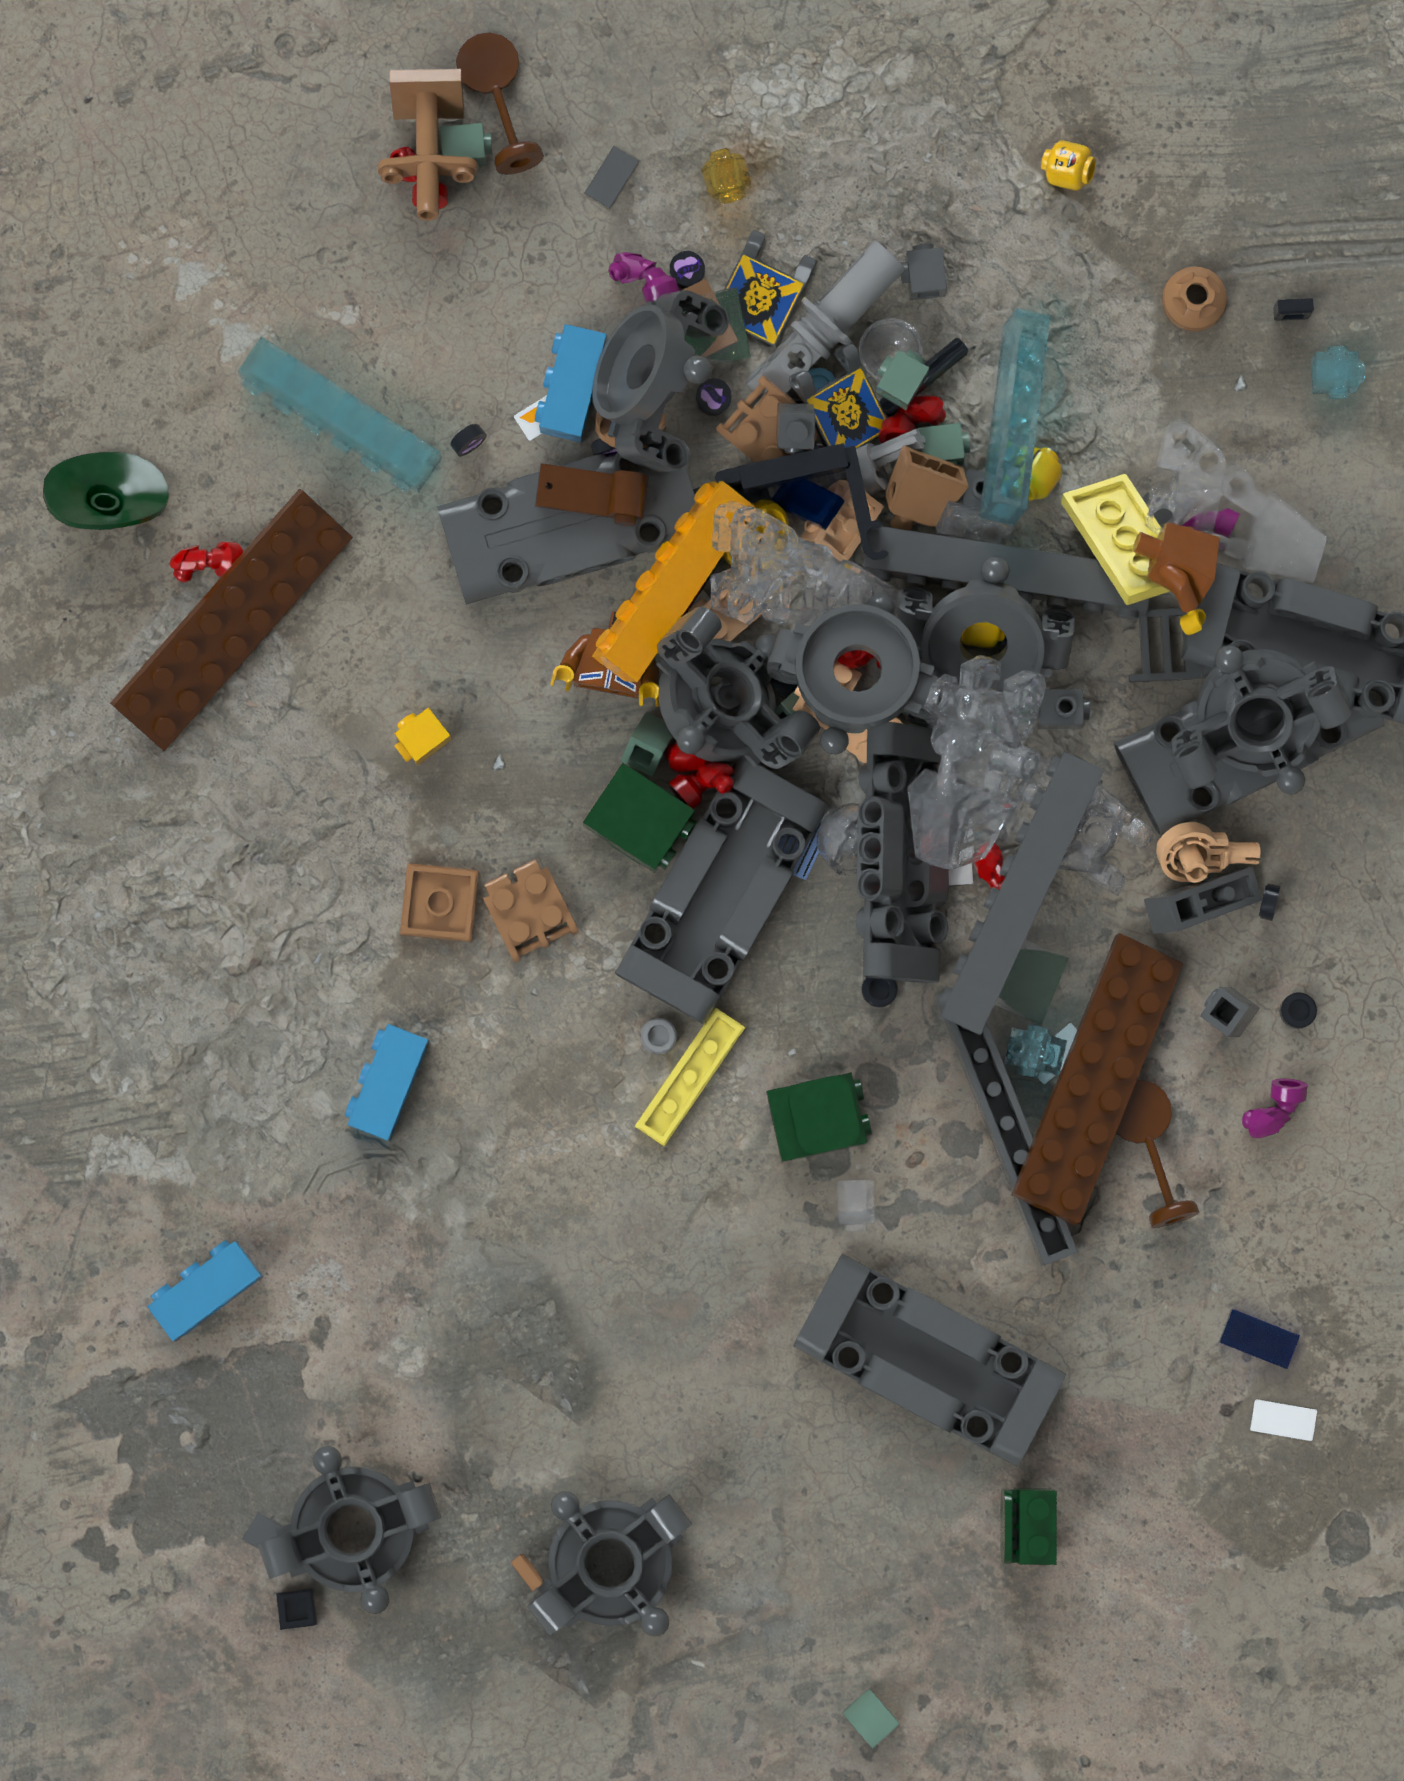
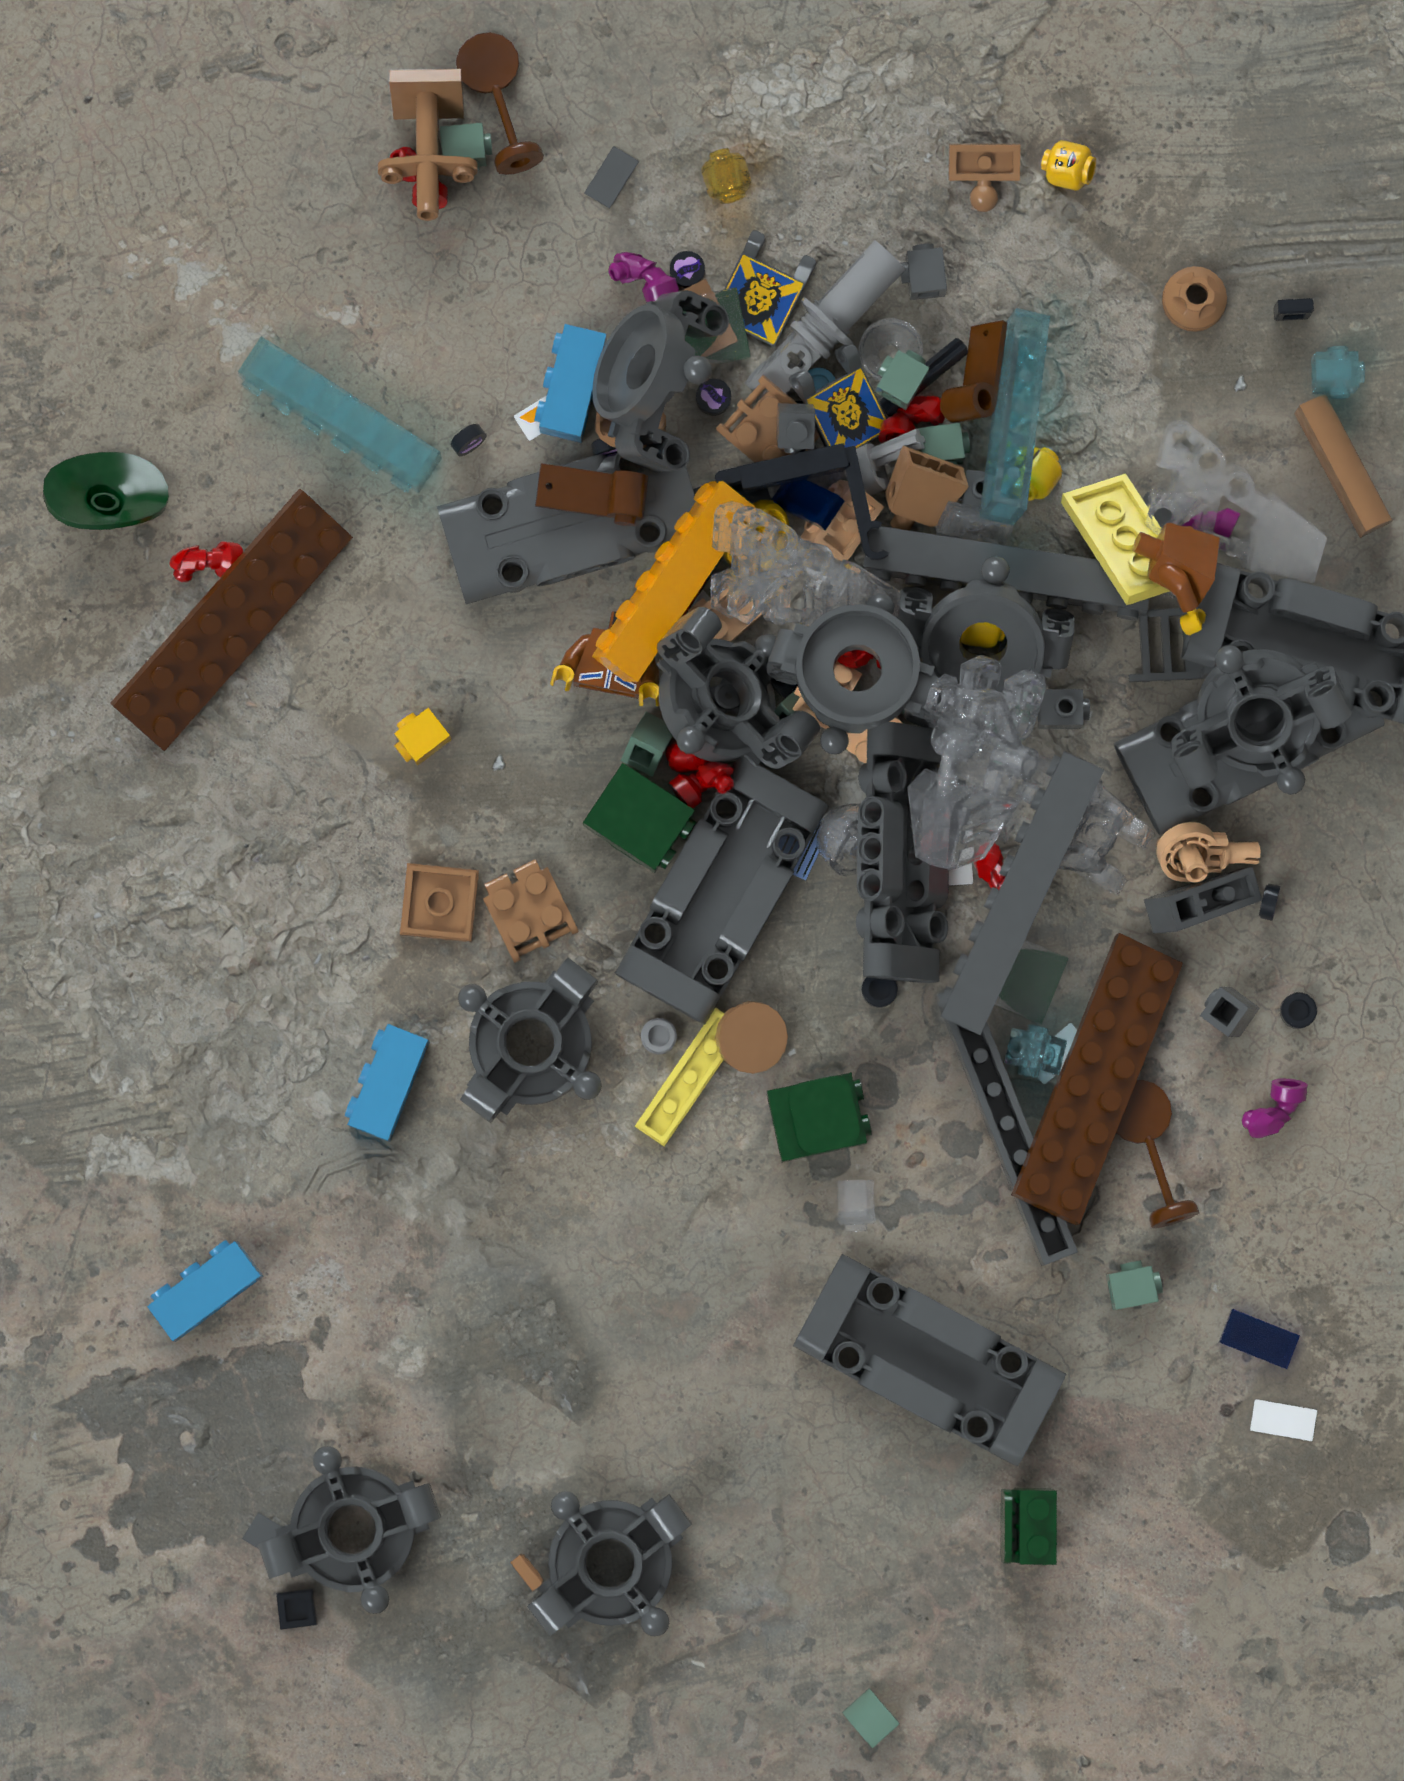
(558, 1004): none -> dark grey piece
(751, 1037): none -> medium nougat tile
(981, 377): none -> reddish brown door
(984, 164): none -> medium nougat plate
(1133, 1285): none -> sand green brick
(1342, 465): none -> medium nougat brick

